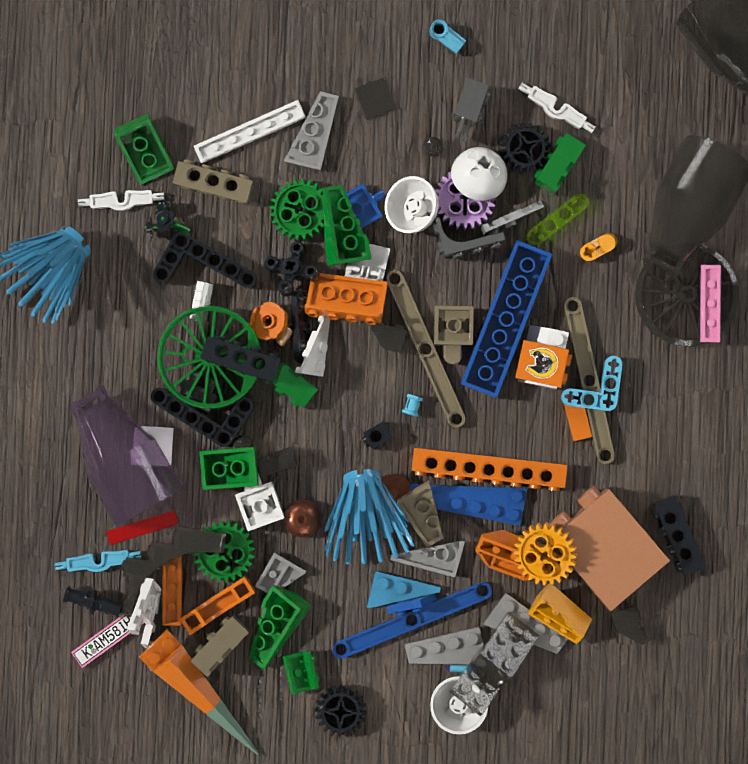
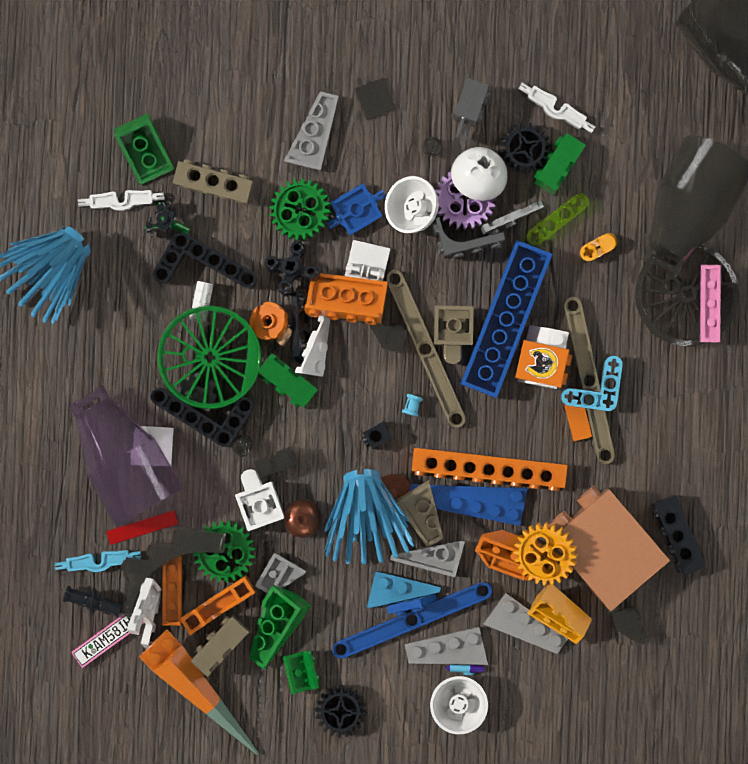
(228, 468): green slope -> none
(249, 131): white tile -> none
(269, 373): black brick -> none
(342, 231): green wedge -> none
(448, 38): medium azure piece -> none
(494, 663): clear smoke bracket -> none

